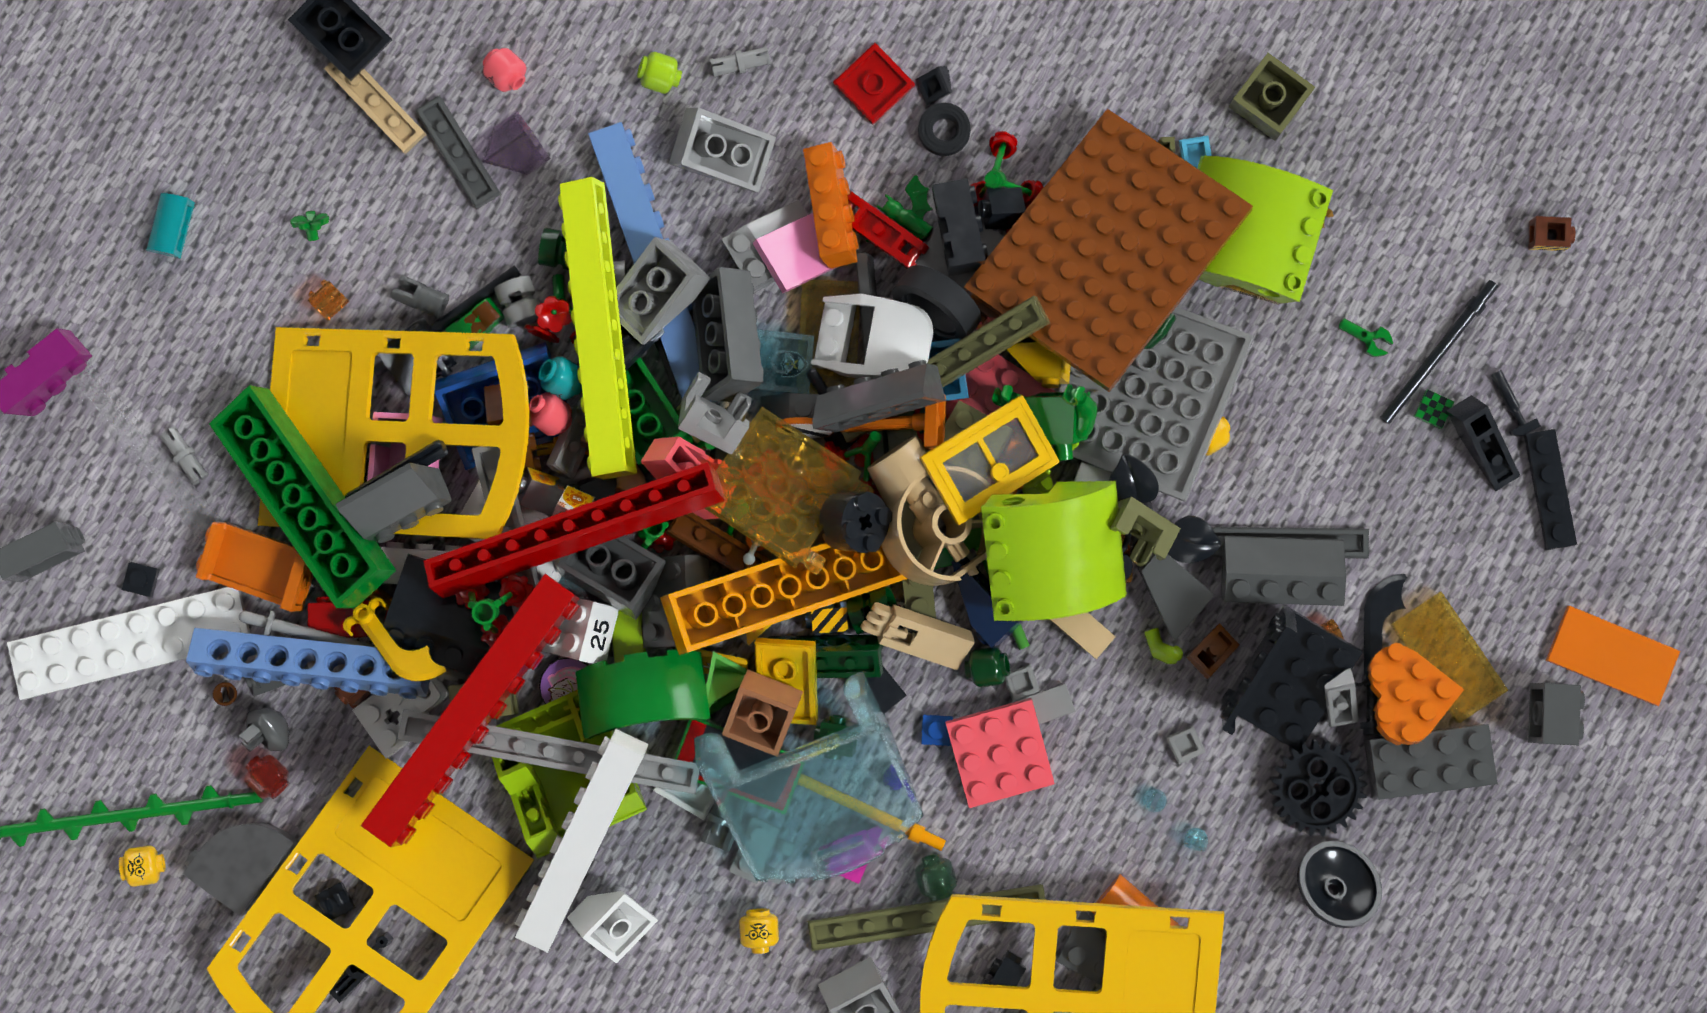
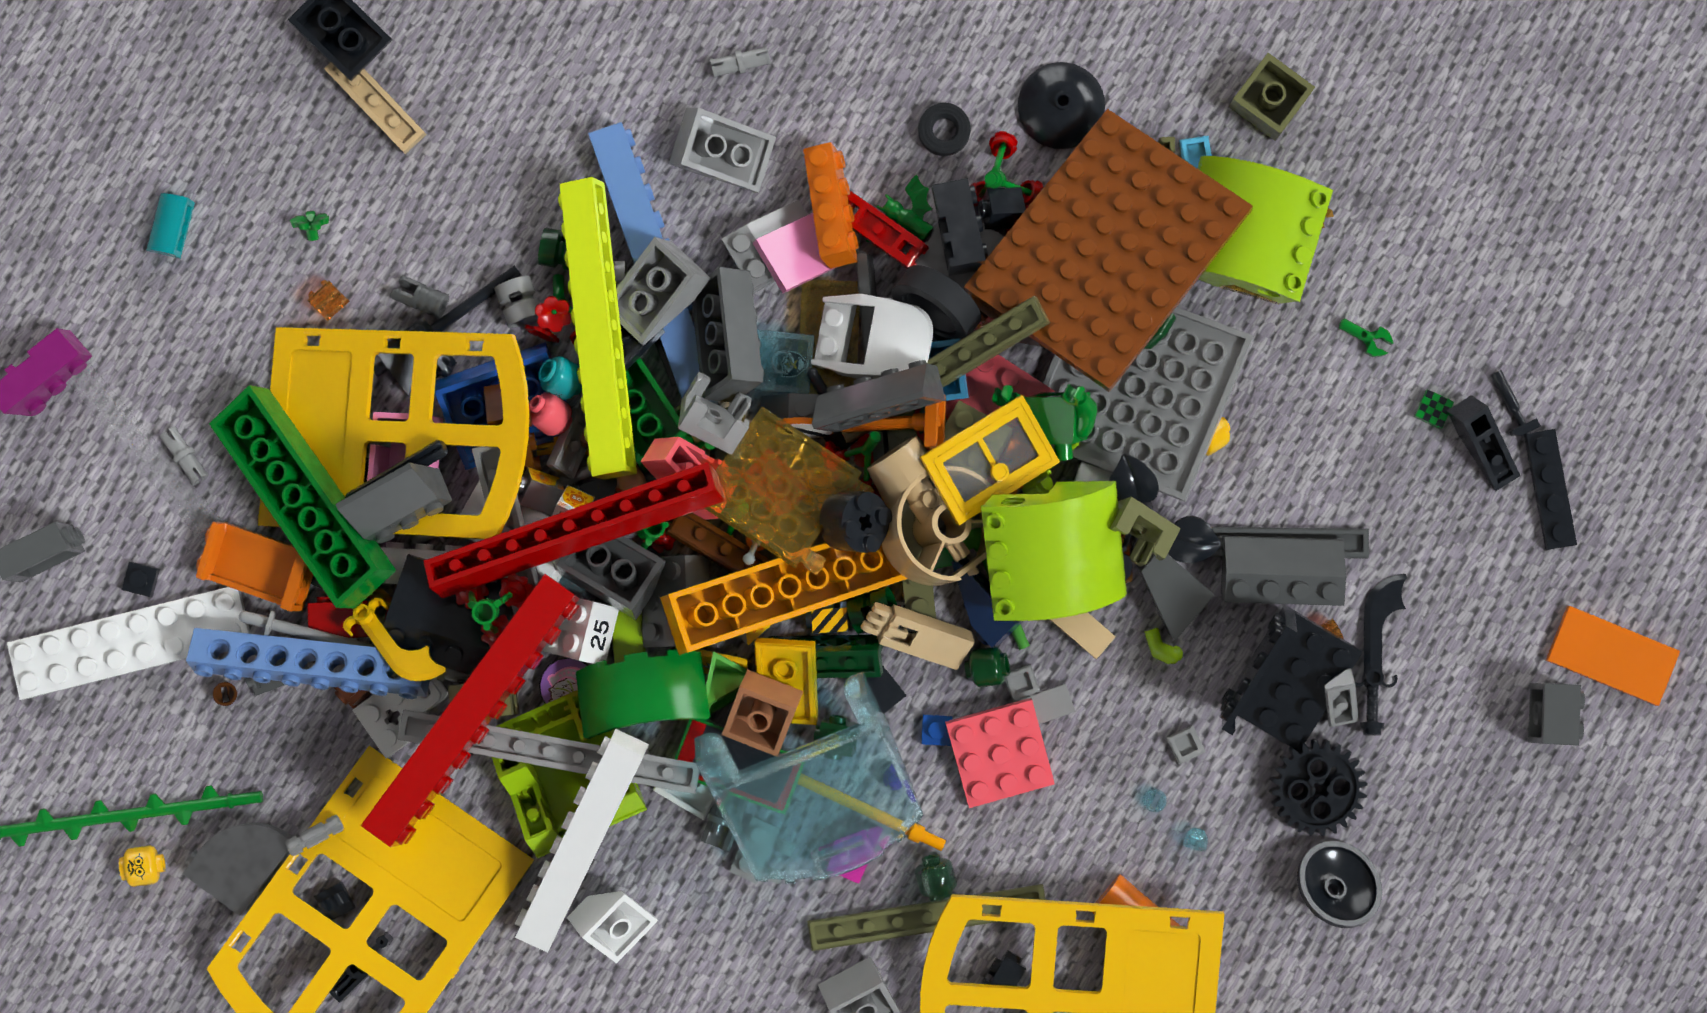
(265, 727): dark grey piece -> none
(266, 776): clear red head -> none
(314, 835): none -> light grey axle
(458, 152): dark grey tile -> none
(479, 320): leg -> none
(504, 69): coral head -> none
(515, 147): clear purple slope -> none
(659, 72): lime head -> none
(759, 930): yellow head -> none
(874, 83): red tile -> none
(935, 84): black slope -> none
(1041, 364): yellow slope -> none
(1056, 124): none -> black dish
(1084, 951): dark grey wing -> none
(1212, 651): reddish brown slope -> none
(1410, 694): orange plate -> none
(1439, 763): dark grey brick -> none
(1445, 642): clear yellow plate -> none
(1474, 307): black bar -> none
(1560, 226): copper brick -> none

